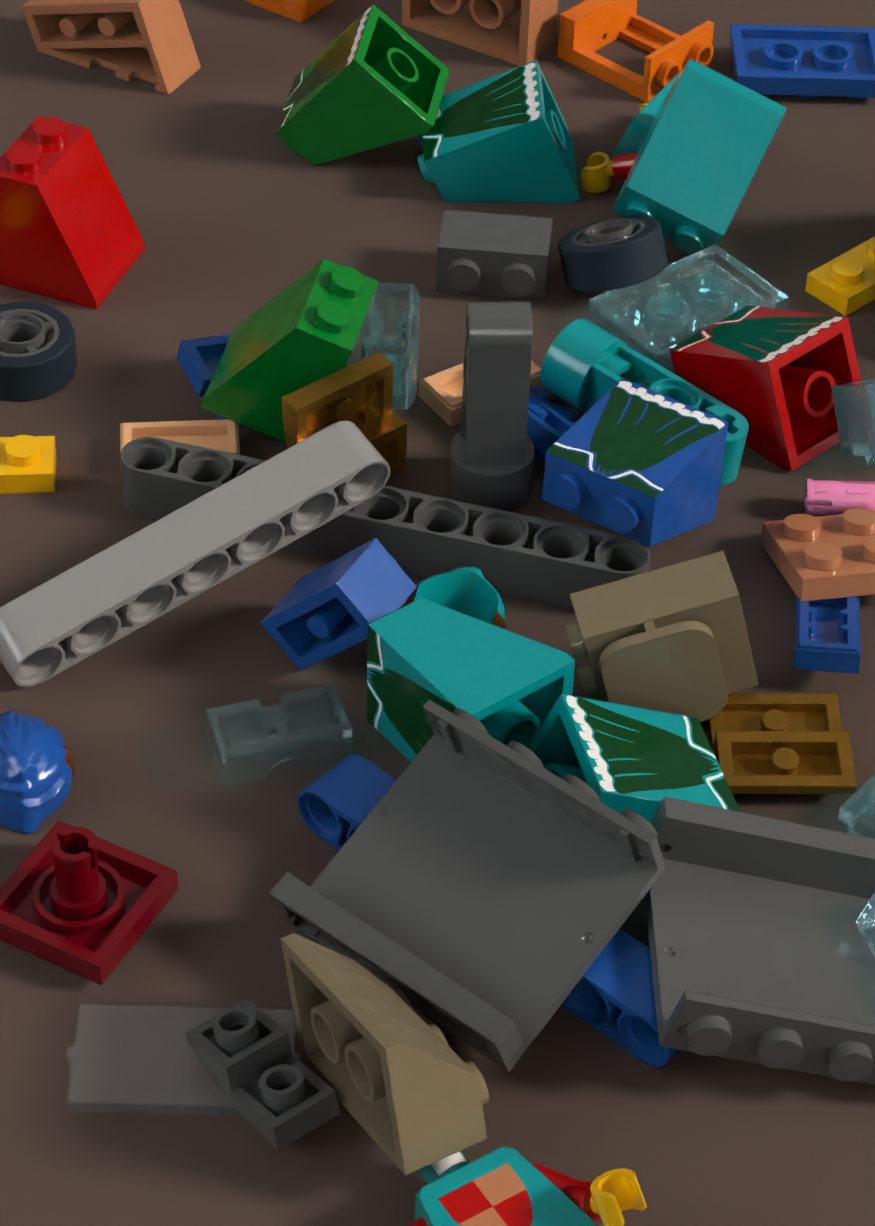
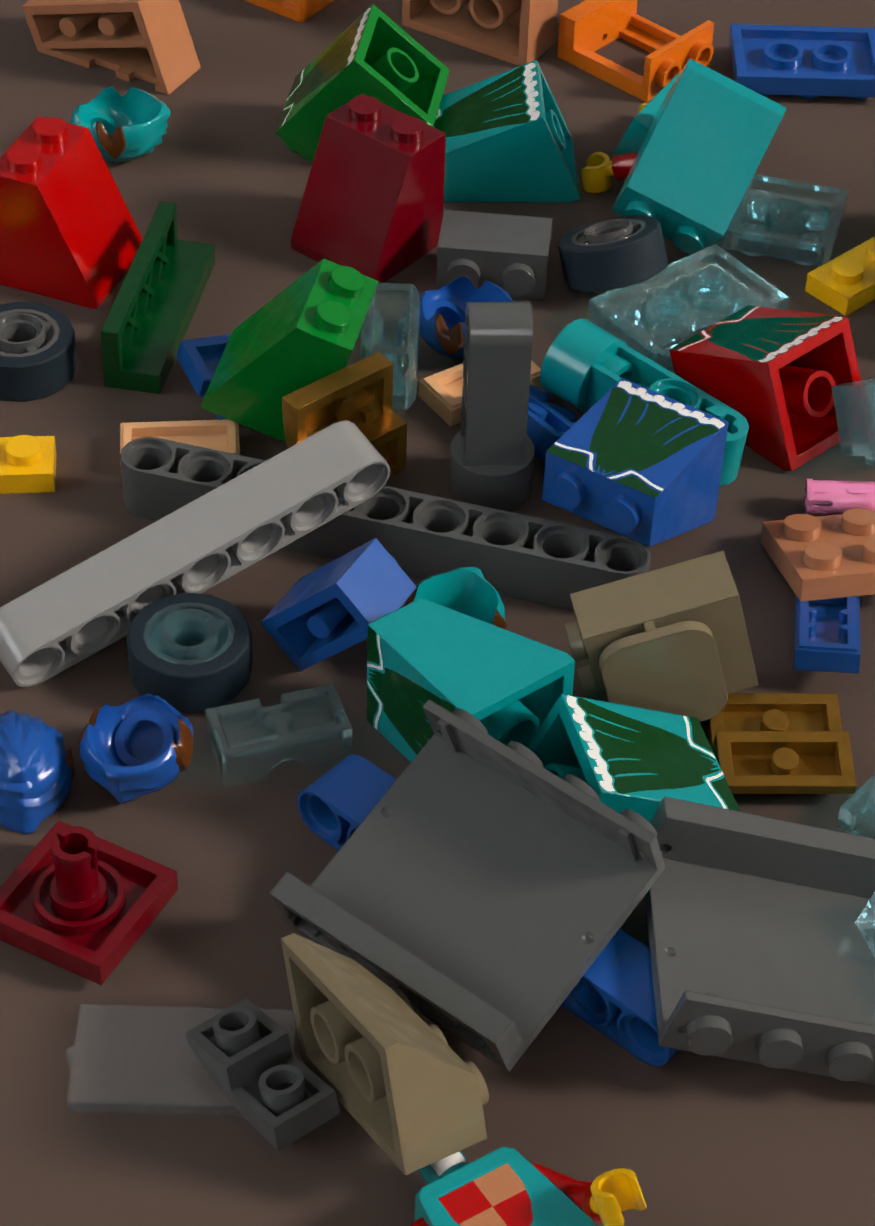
(124, 124): none -> teal hair
(136, 746): none -> blue hair
(154, 306): none -> dark green fence
(190, 651): none -> black wheel
(373, 190): none -> dark red slope
(445, 311): none -> blue hair
(787, 220): none -> clear light blue plate

